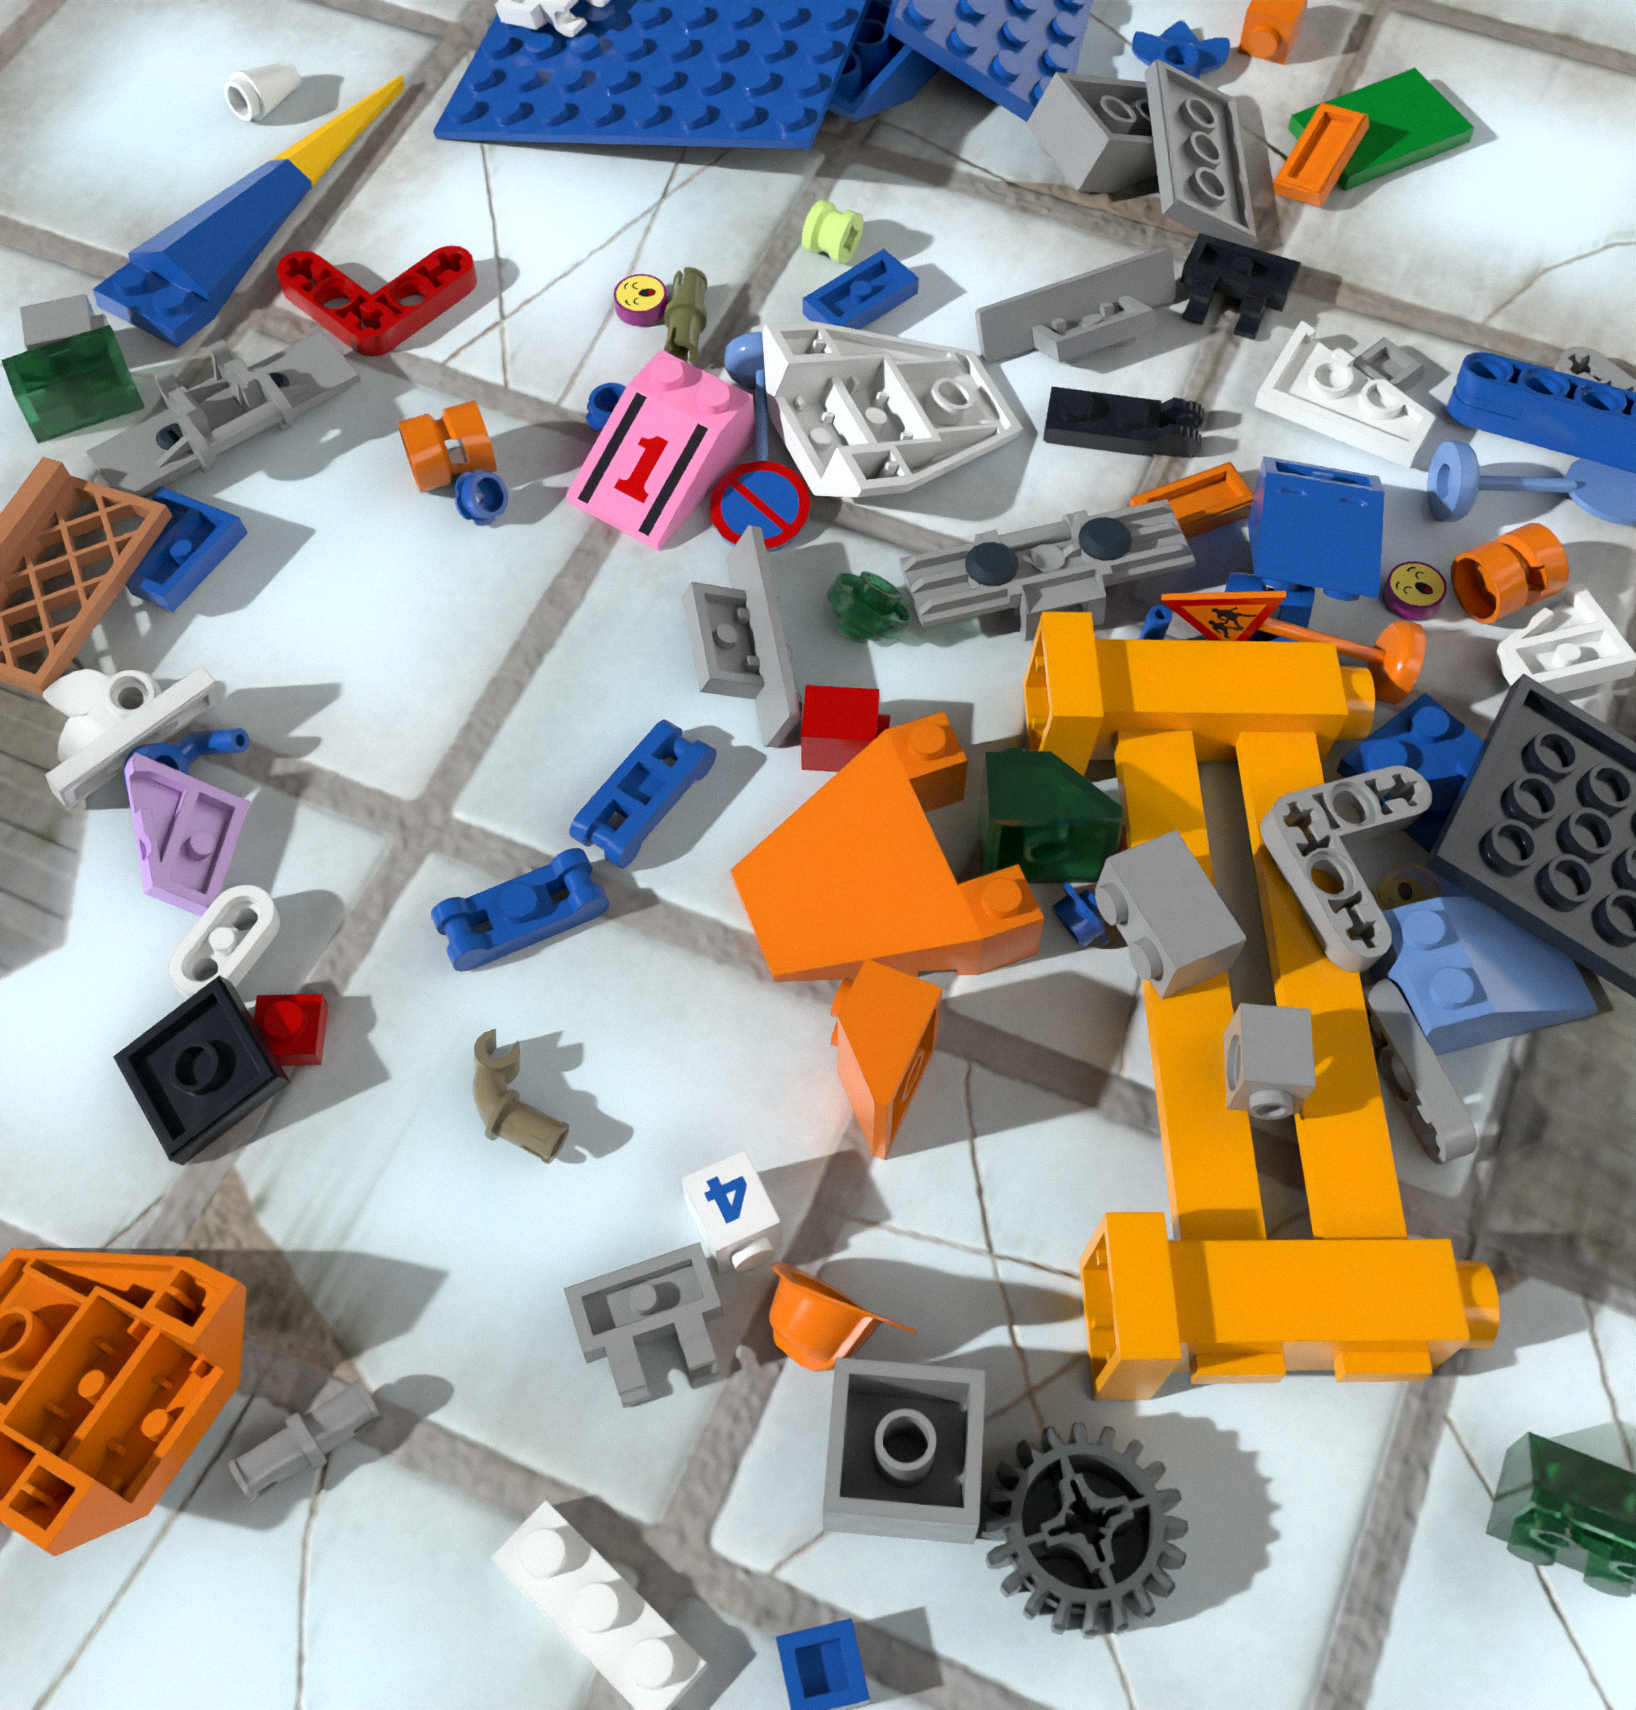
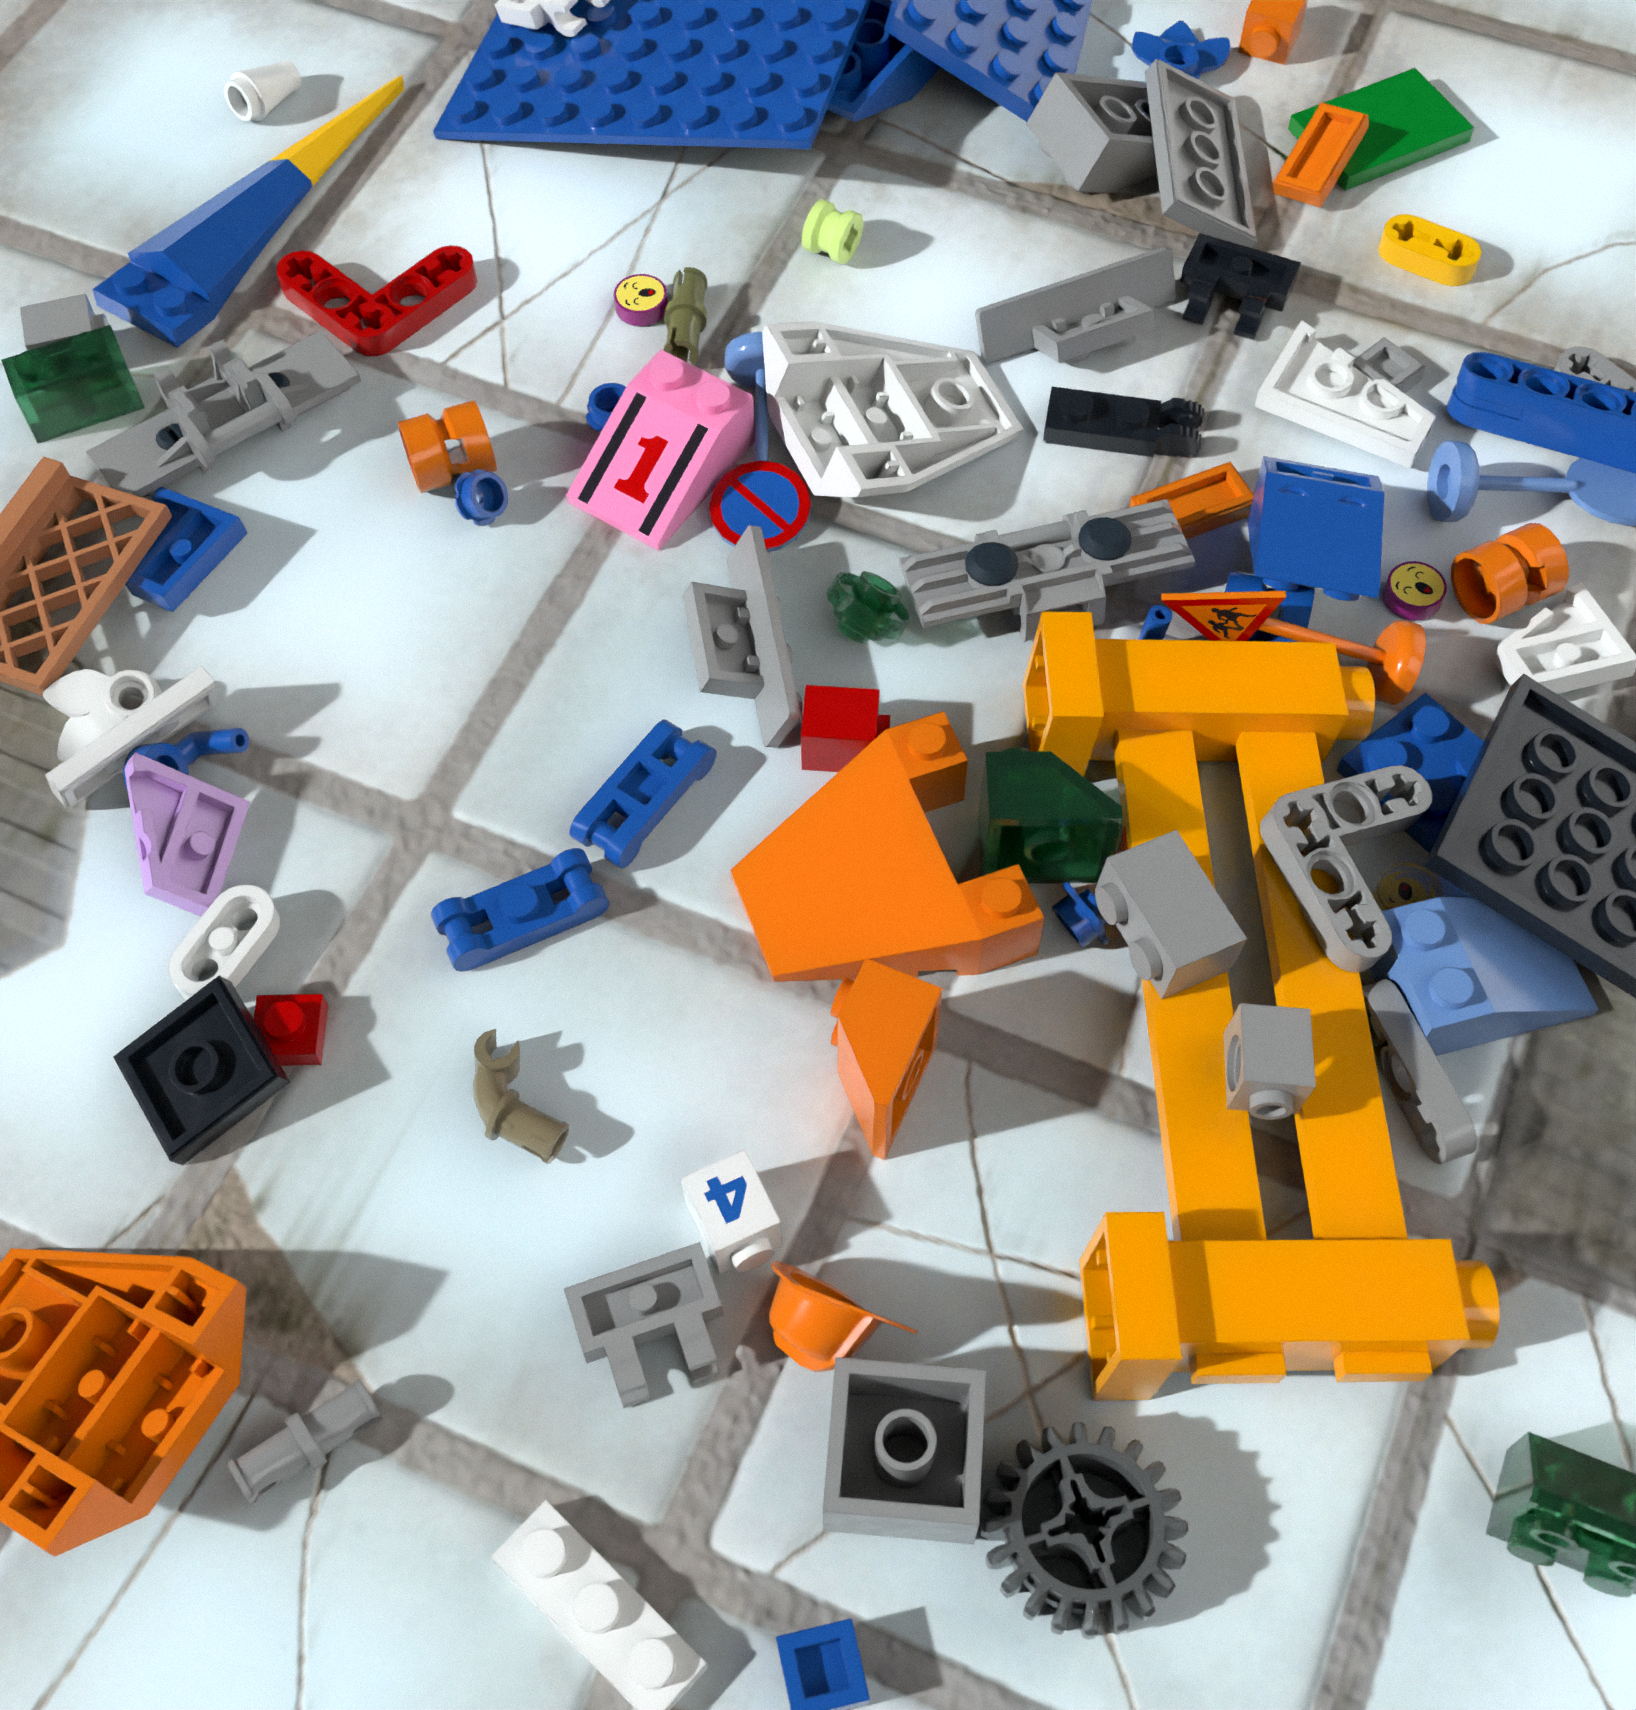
(862, 293): blue plate -> none
(1429, 250): none -> yellow beam

